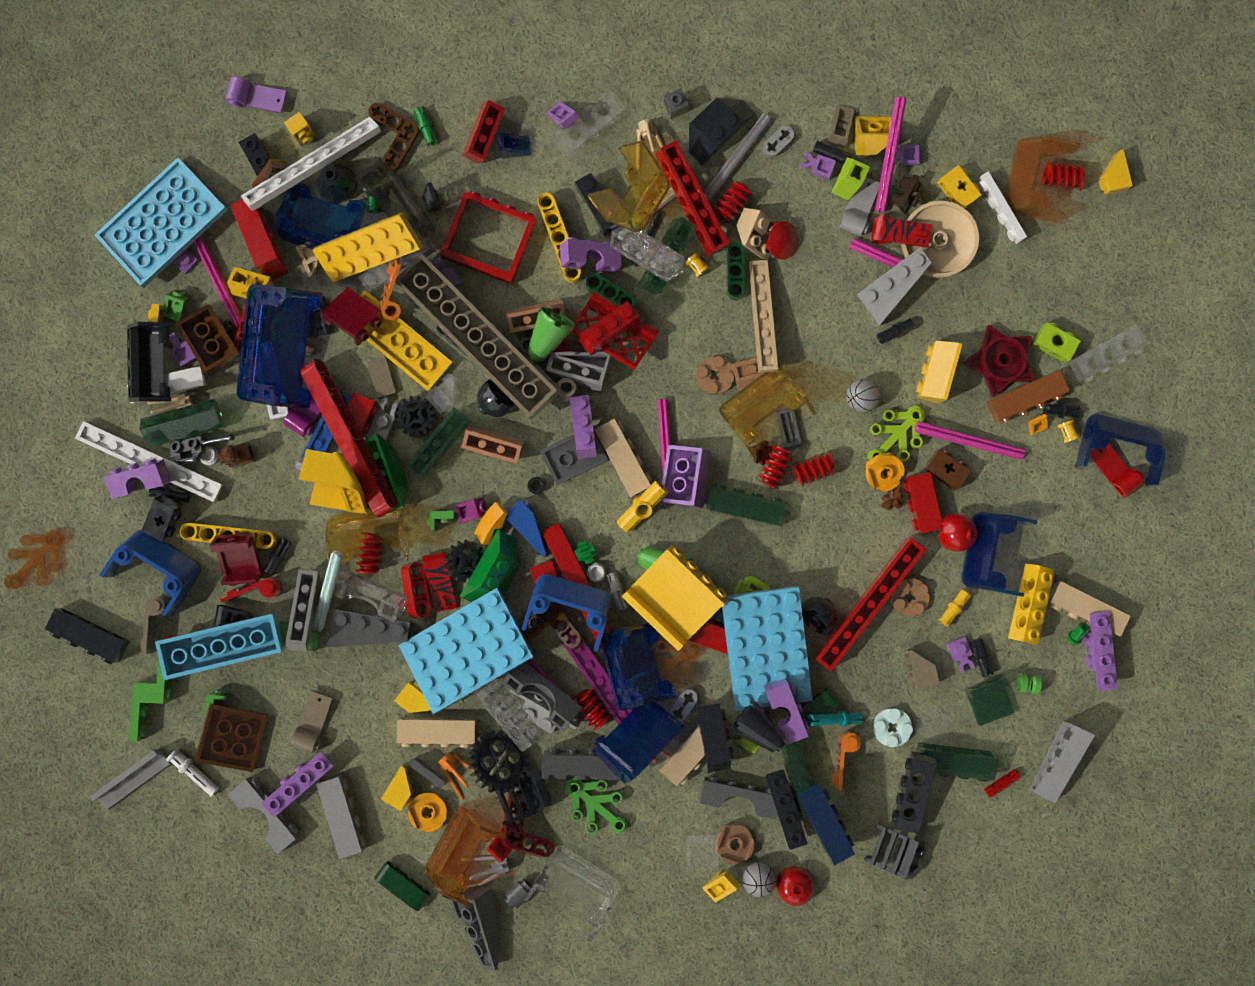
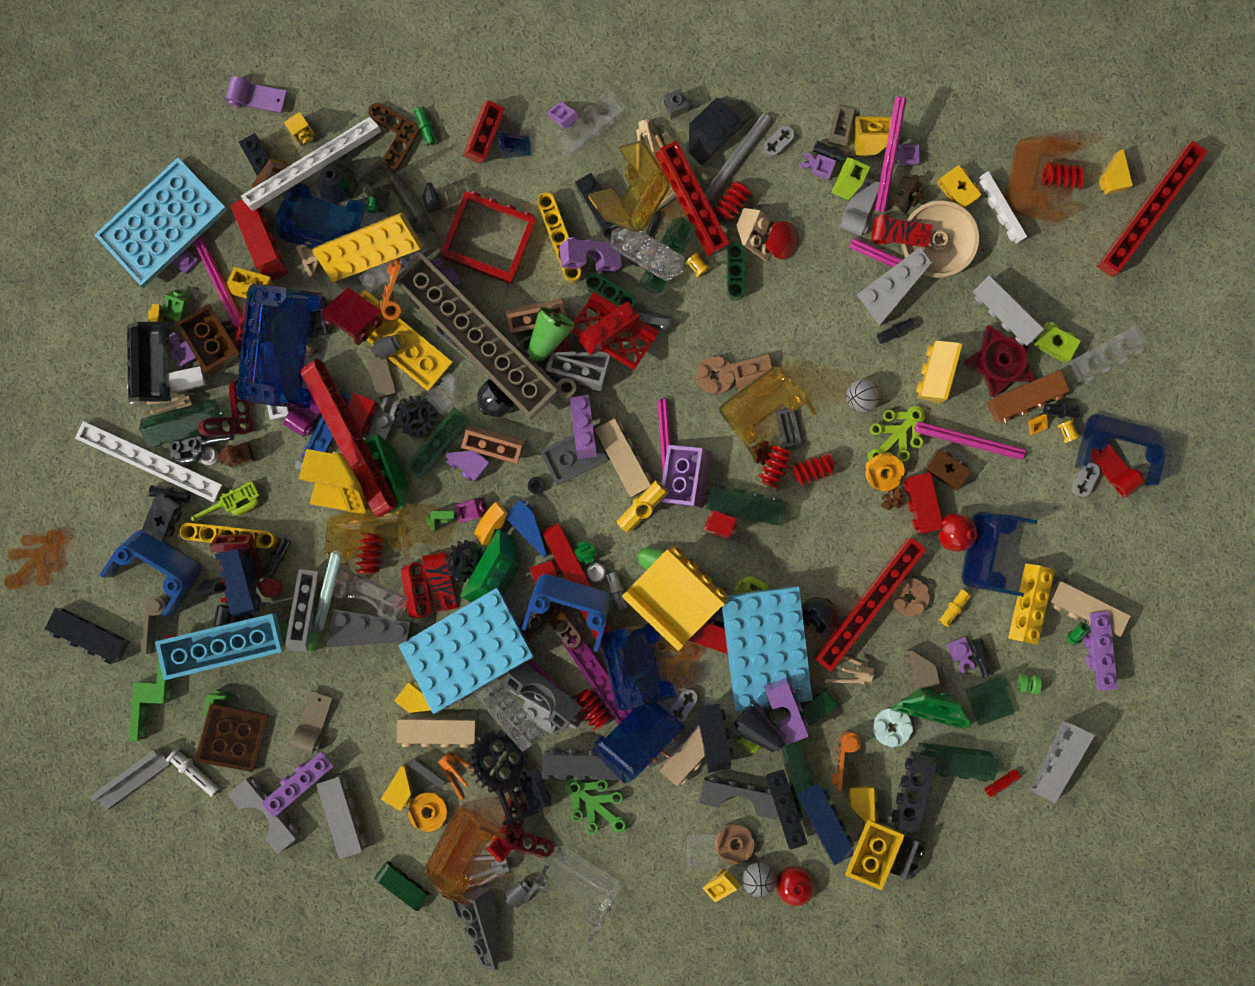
(151, 473): medium lavender arch -> none
(210, 587): none -> black slope
(231, 499): none -> lime piece
(234, 421): none -> dark red beam
(240, 582): none -> dark blue wedge
(386, 347): none -> dark grey brick
(469, 462): none -> medium lavender slope
(662, 320): none -> dark grey plate
(720, 525): none -> red arch
(763, 316): tan plate -> none
(841, 719): teal pin -> none
(862, 801): none -> yellow slope
(863, 673): none -> tan plant
(874, 854): none -> yellow slope
(934, 707): none -> green wedge
(1009, 311): none -> light grey brick
(1081, 477): none -> light grey beam
(1152, 208): none -> red brick

